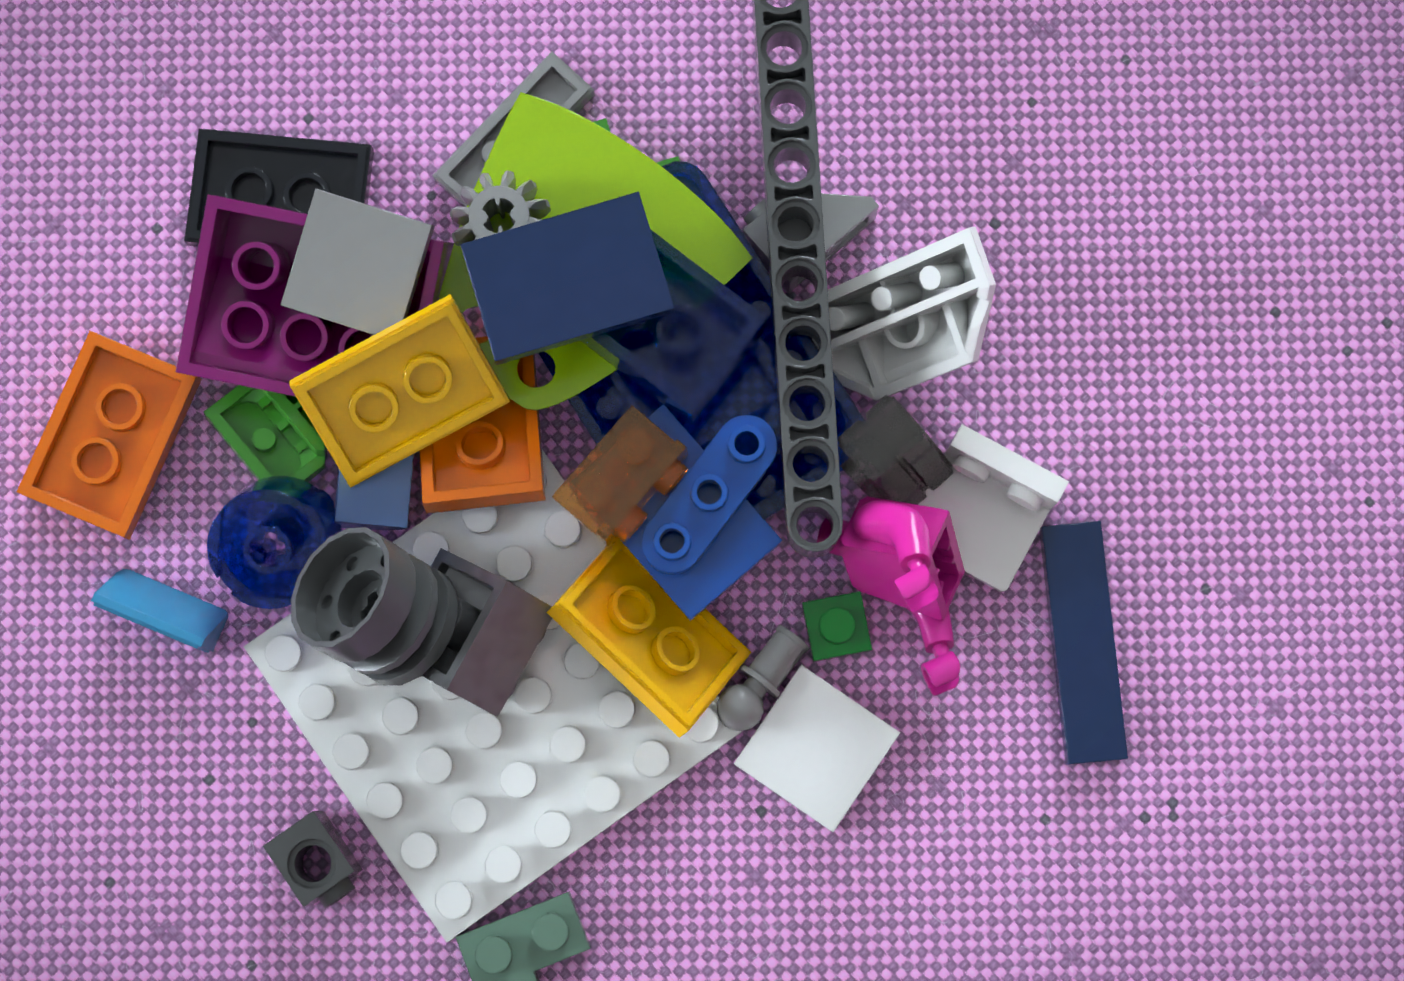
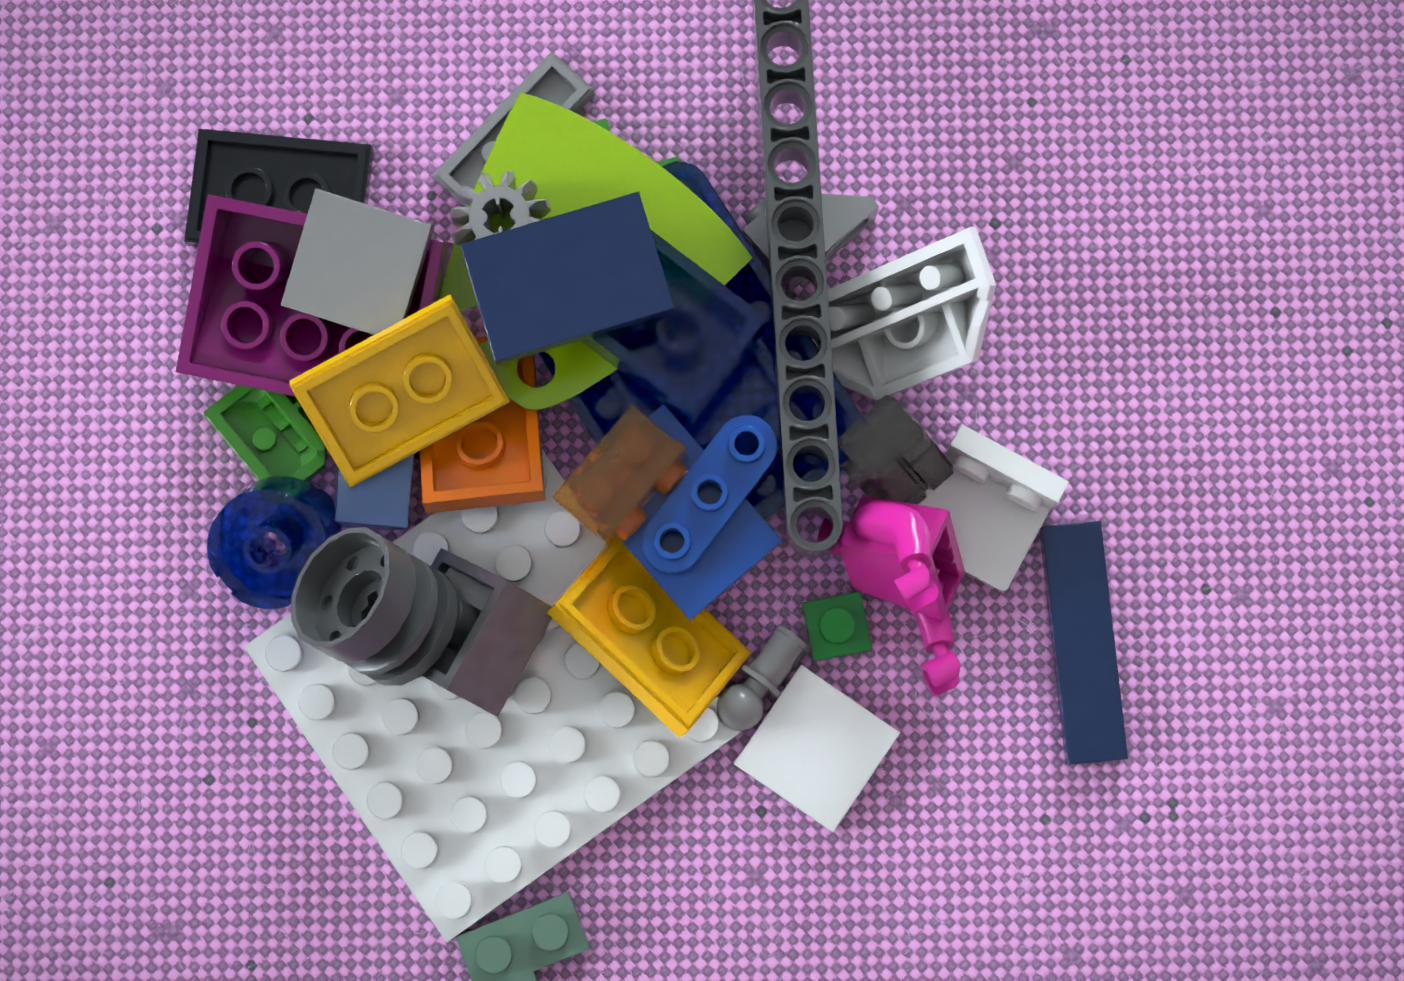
(109, 435): orange plate -> none
(162, 609): dark azure slope -> none
(289, 850): dark grey brick -> none

